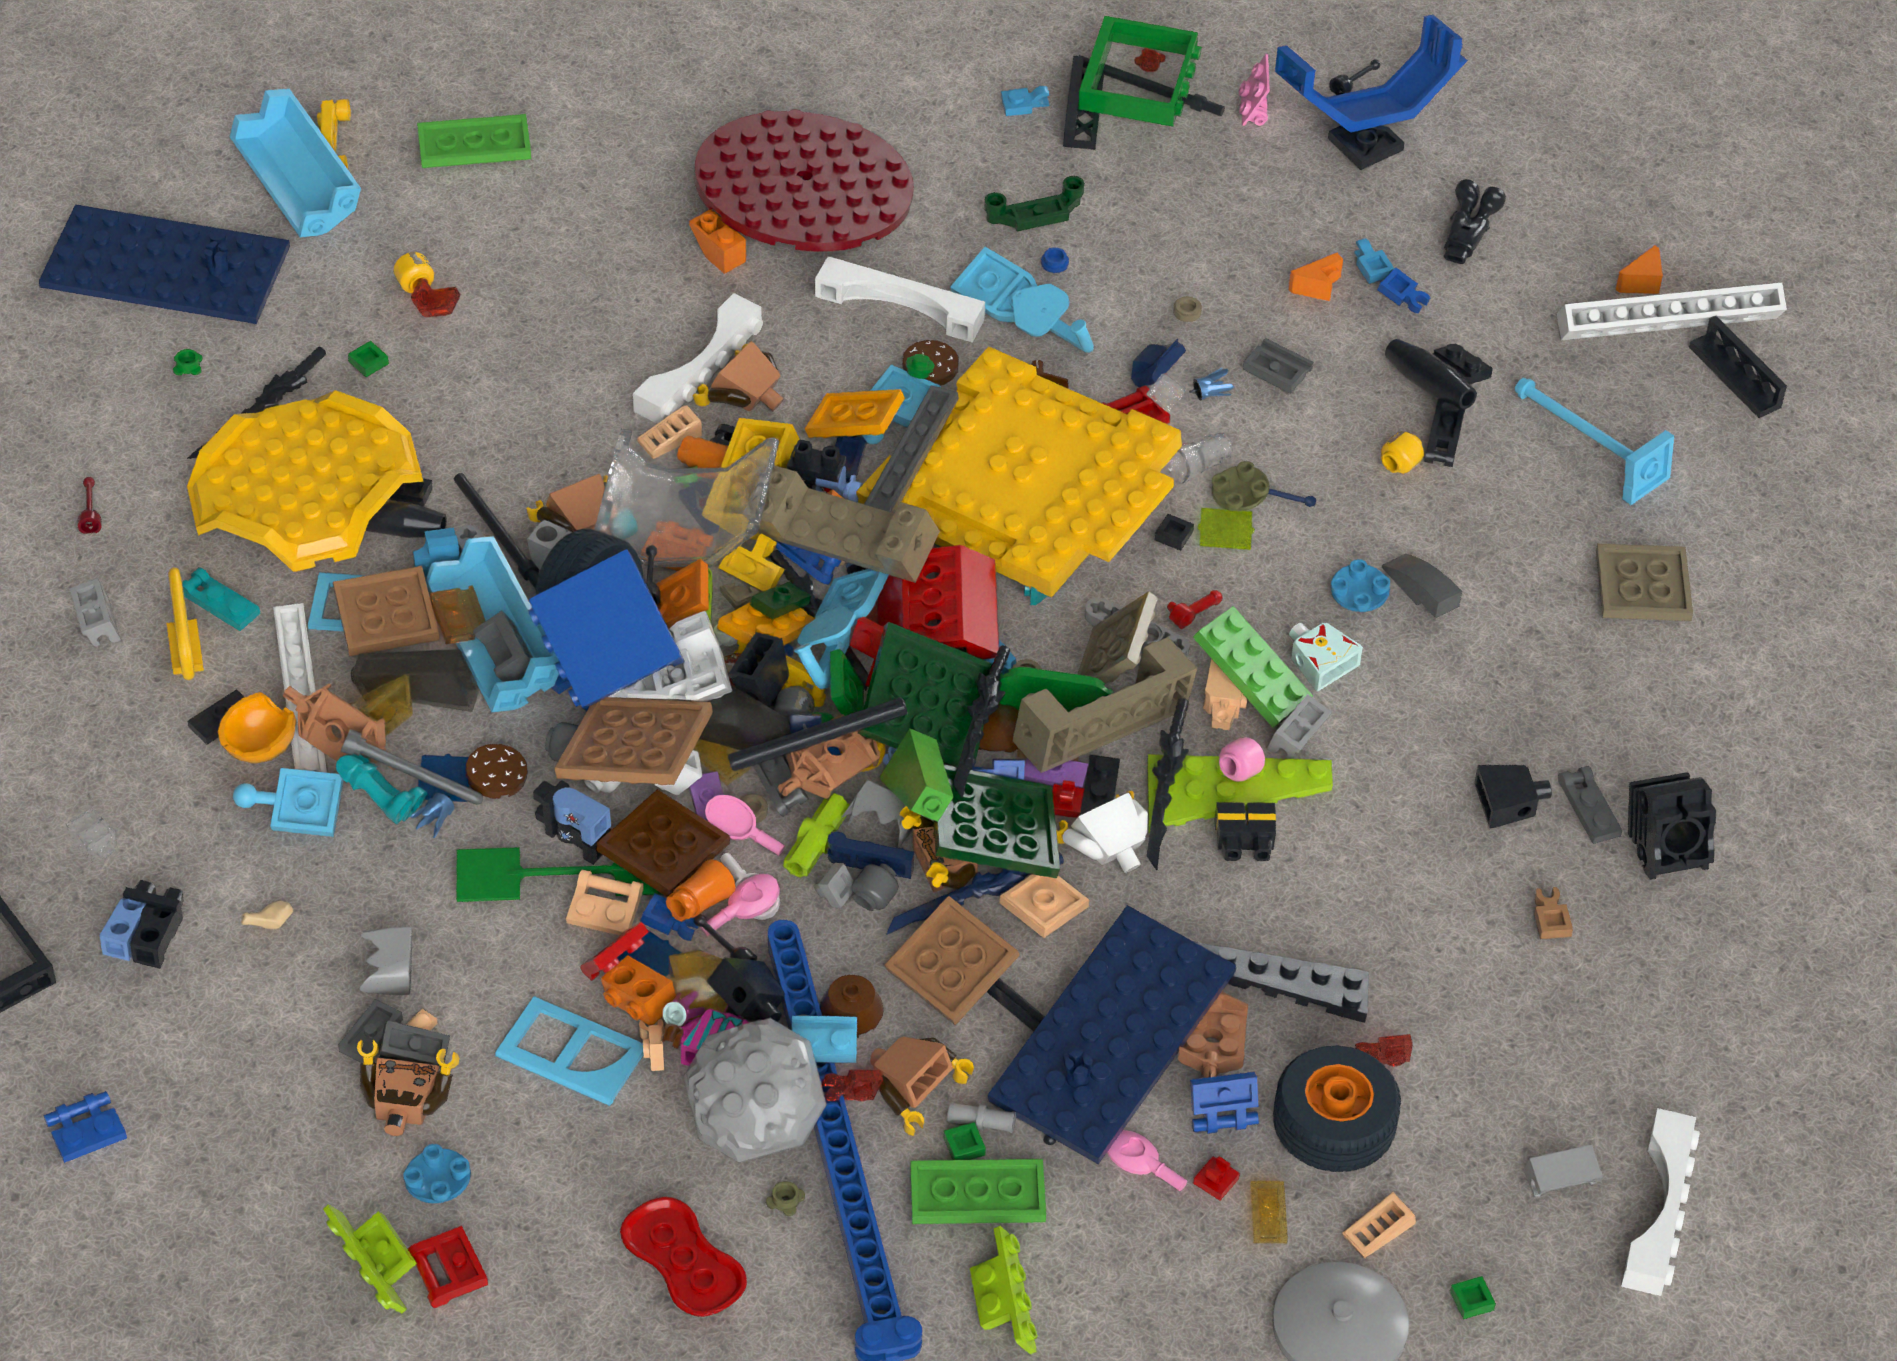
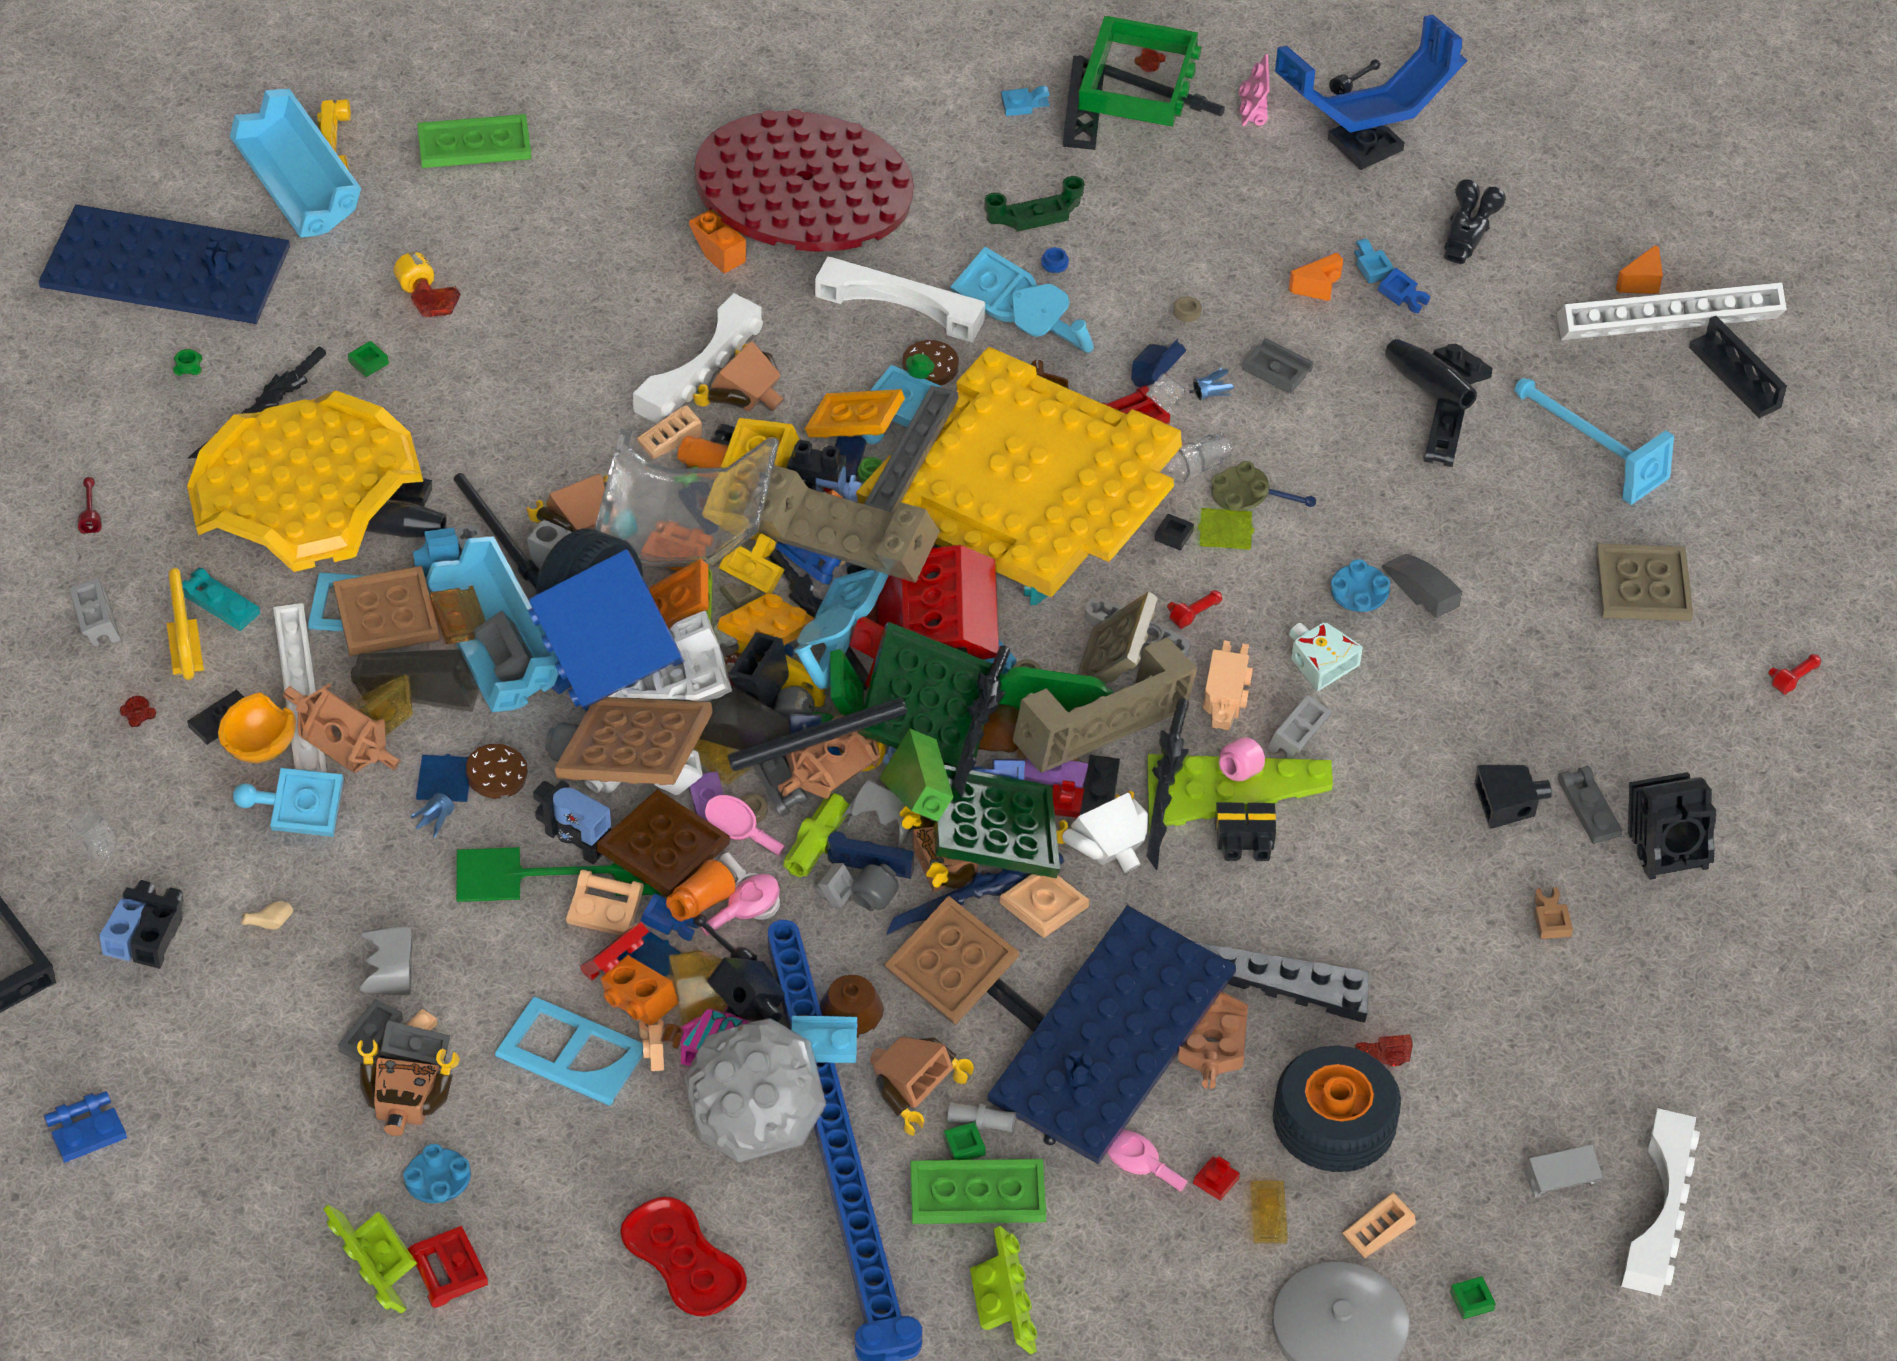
(134, 704): none -> clear red plate
(356, 744): dark grey piece -> none
(365, 775): teal piece -> none
(651, 551): black hinge -> none
(679, 1011): piece -> none
(780, 600): dark green plate -> none
(788, 1190): olive plate -> none
(857, 1085): clear red plate -> none
(868, 467): none -> bright green plate
(1224, 1094): plate -> none
(1252, 666): bright green plate -> none
(1402, 452): yellow head -> none
(1786, 680): none -> red piece

